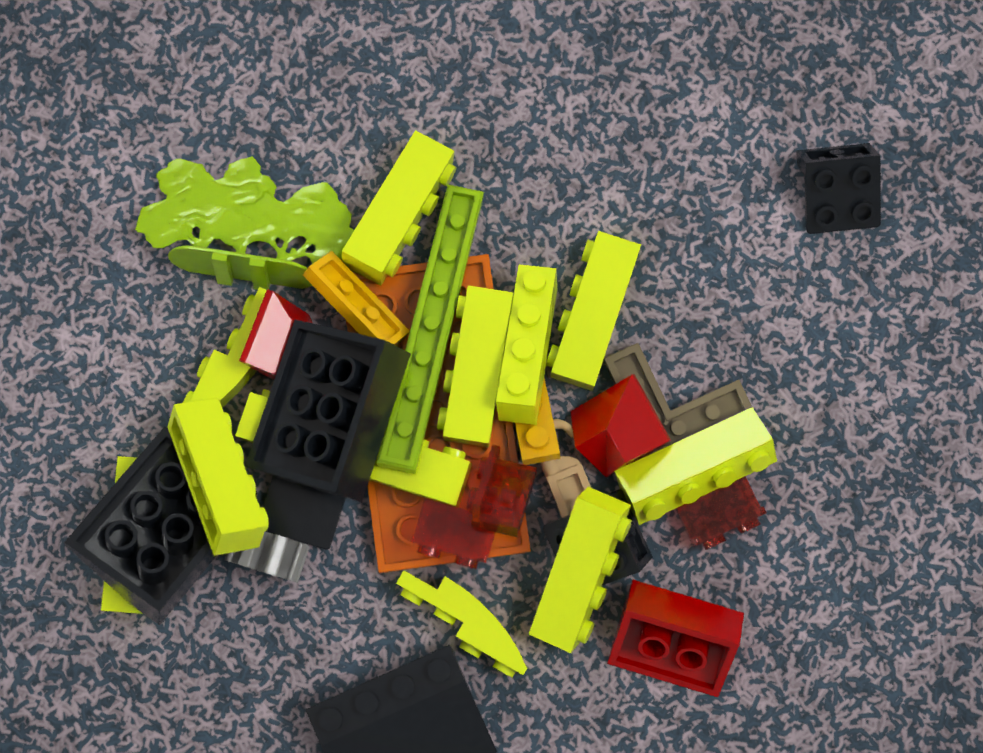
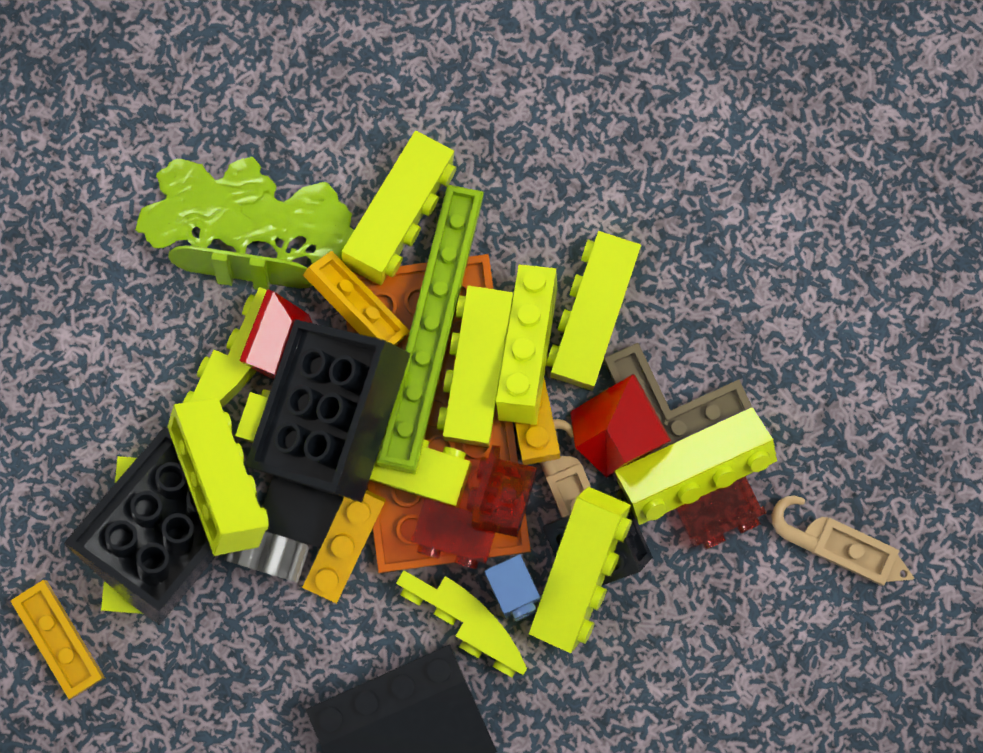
(57, 639): none -> yellow plate
(343, 546): none -> yellow plate
(513, 588): none -> medium blue brick
(676, 638): red slope -> none
(841, 187): black bracket -> none
(842, 545): none -> tan plate

